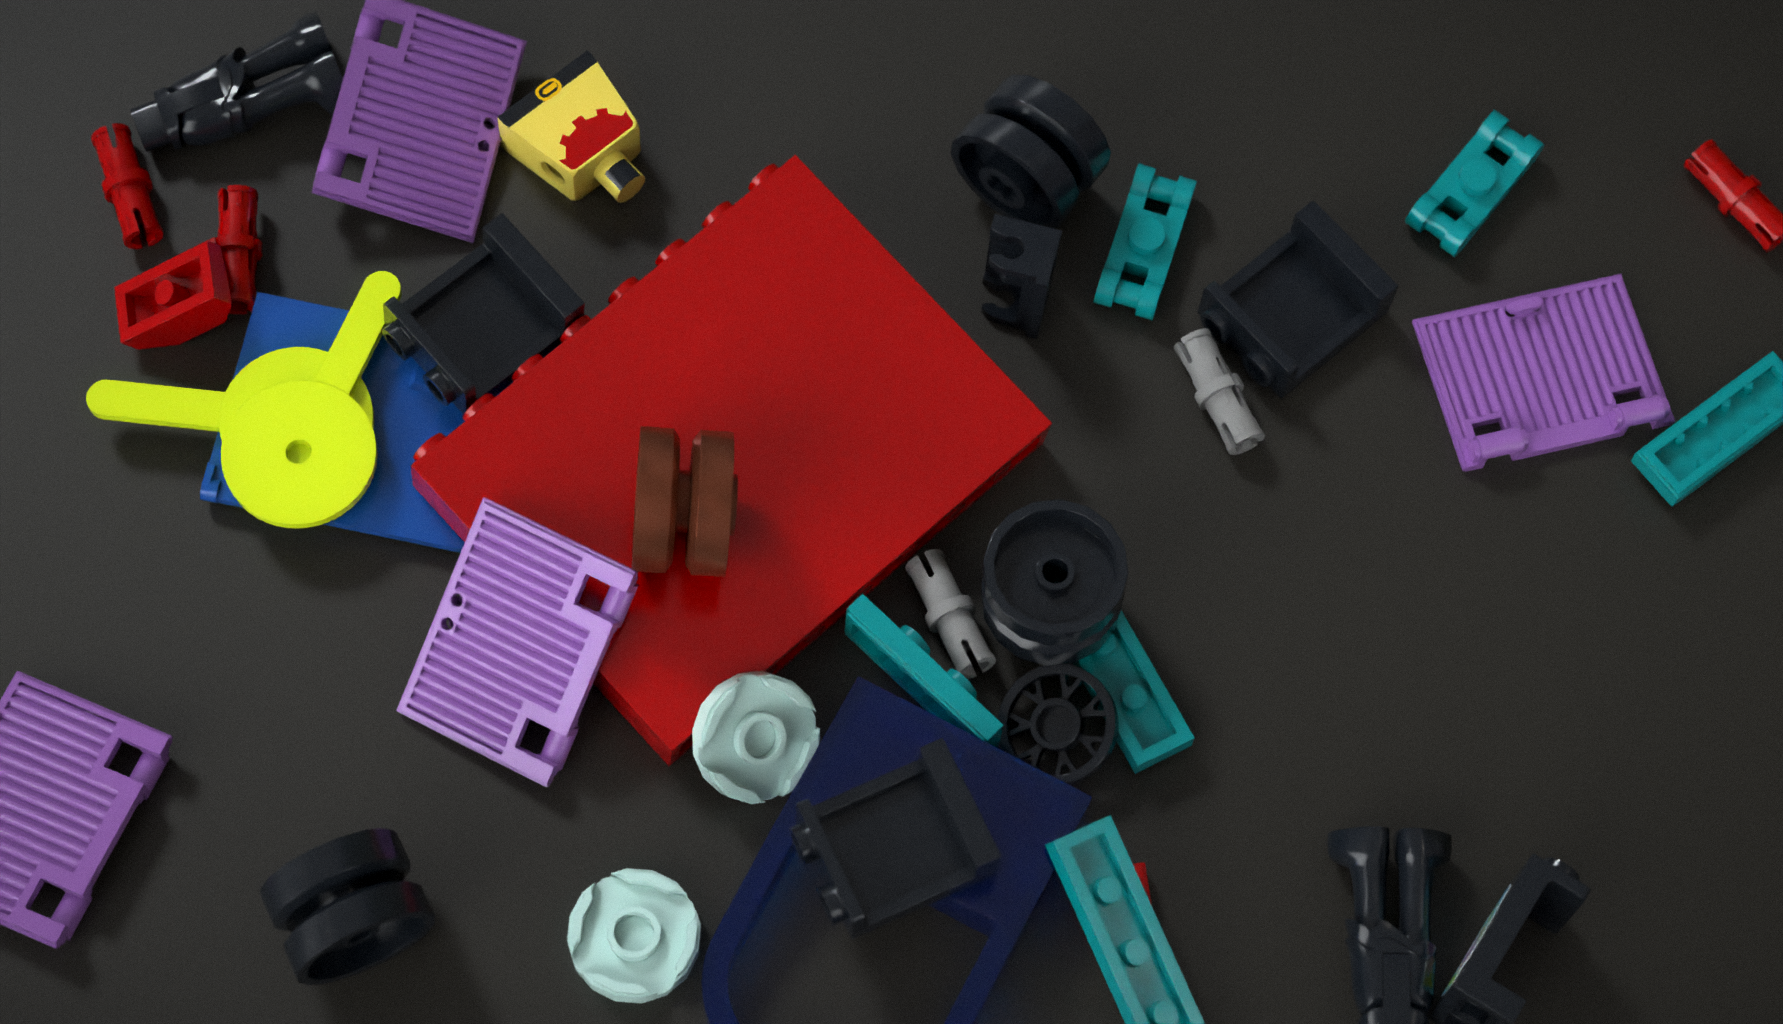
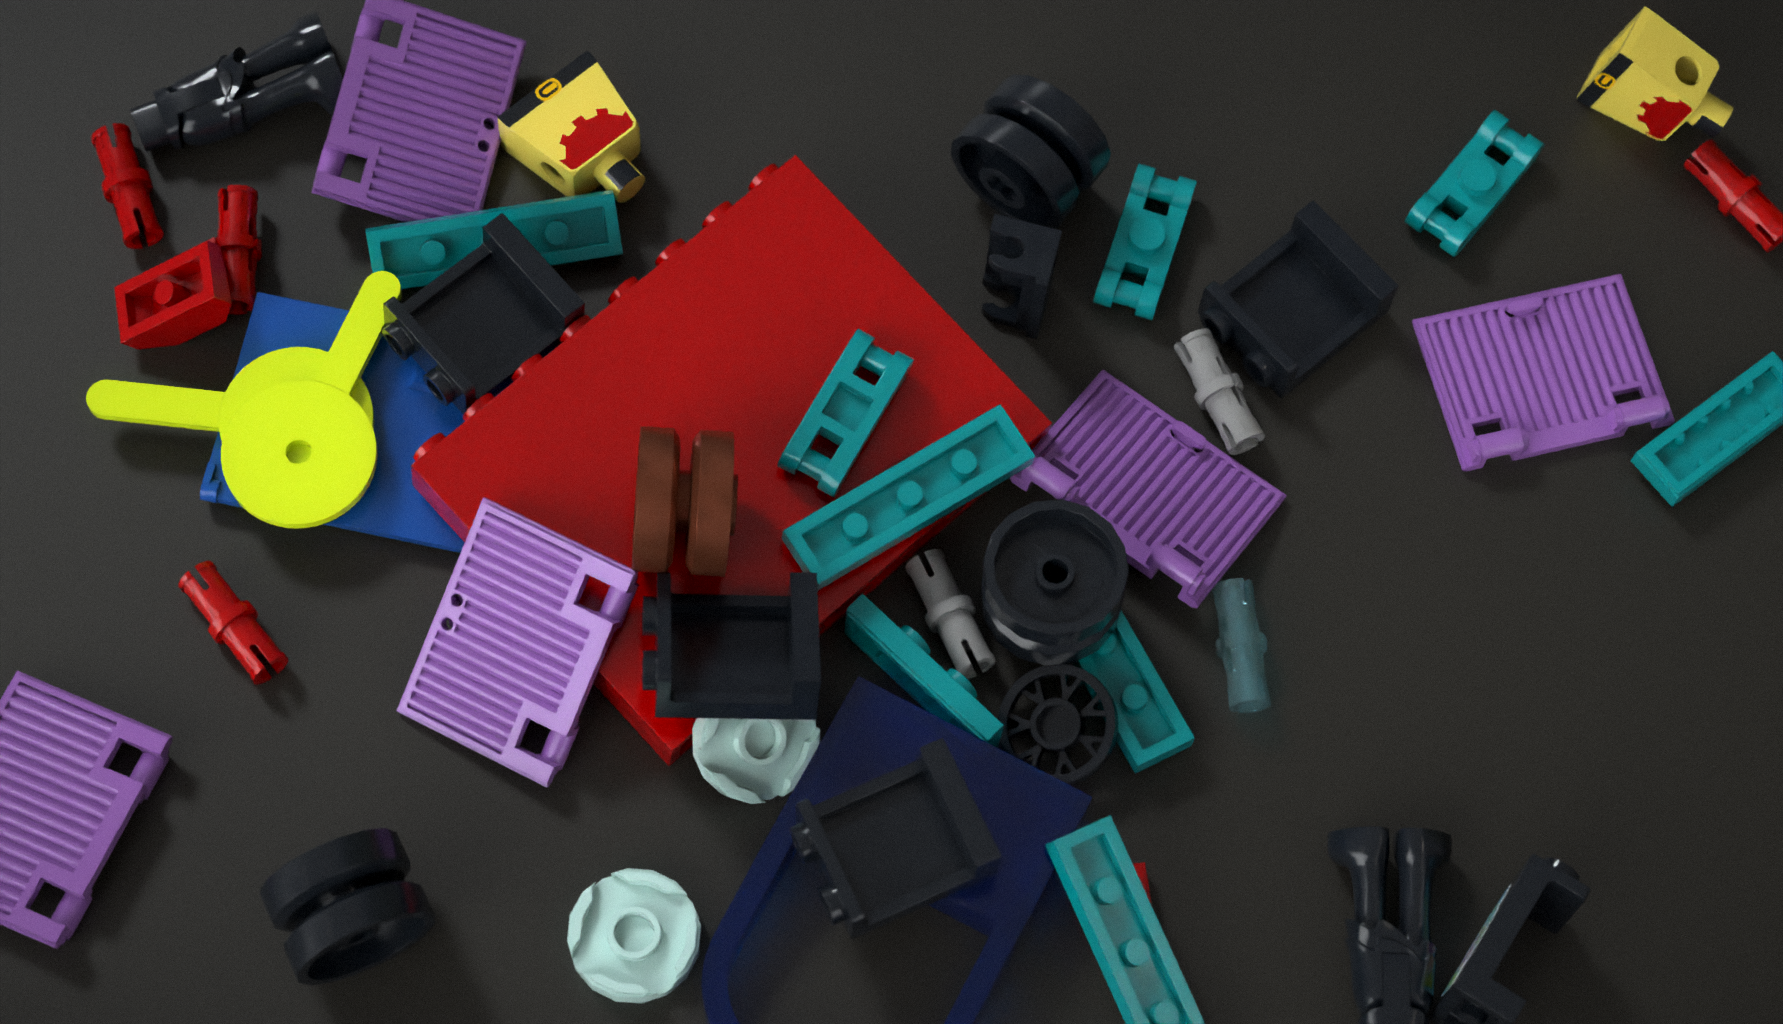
(233, 622): none -> red pin
(557, 228): none -> teal plate
(733, 653): none -> black panel
(845, 412): none -> teal plate
(908, 497): none -> teal plate
(1164, 500): none -> medium lavender window
(1241, 645): none -> clear light blue pin
(1655, 81): none -> light yellow torso

